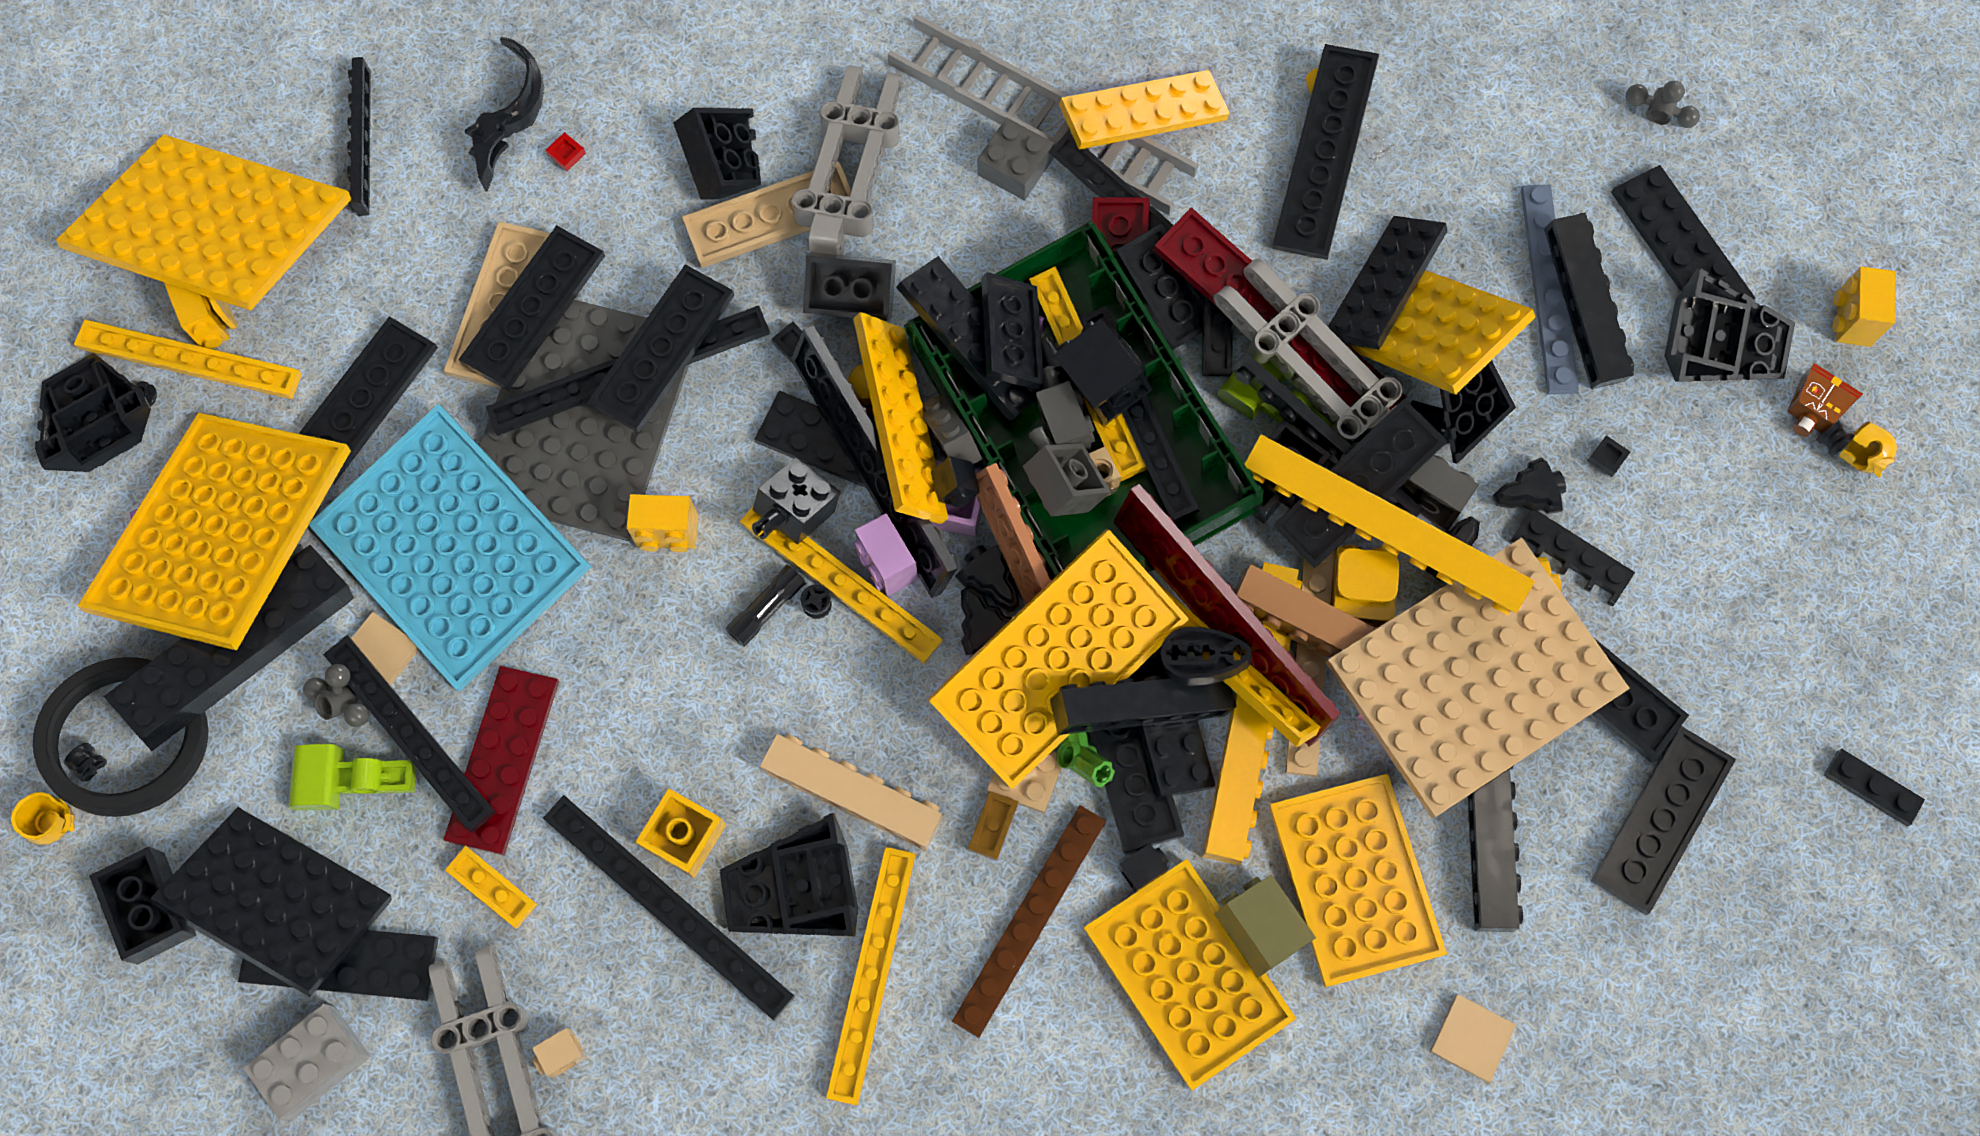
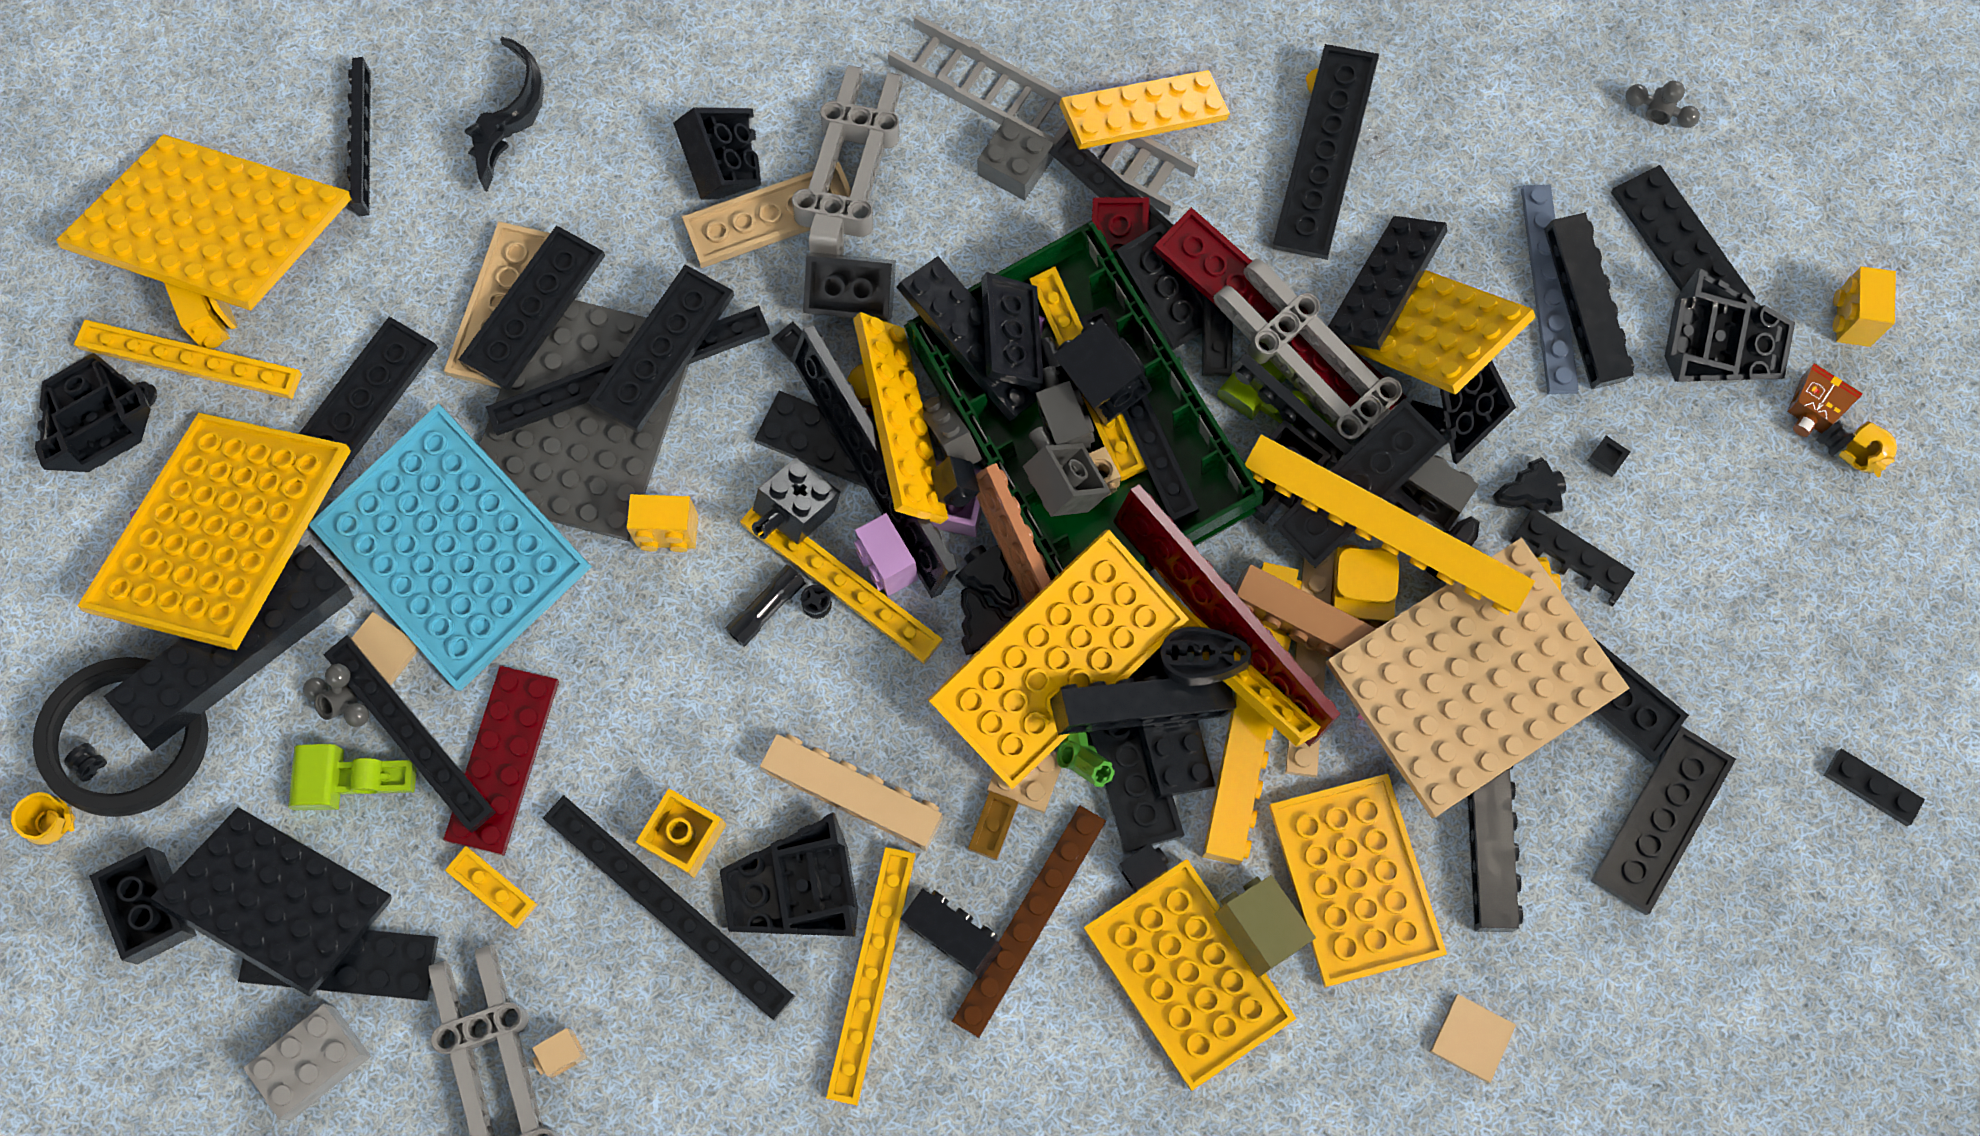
(565, 151): red plate -> none
(952, 932): none -> black brick

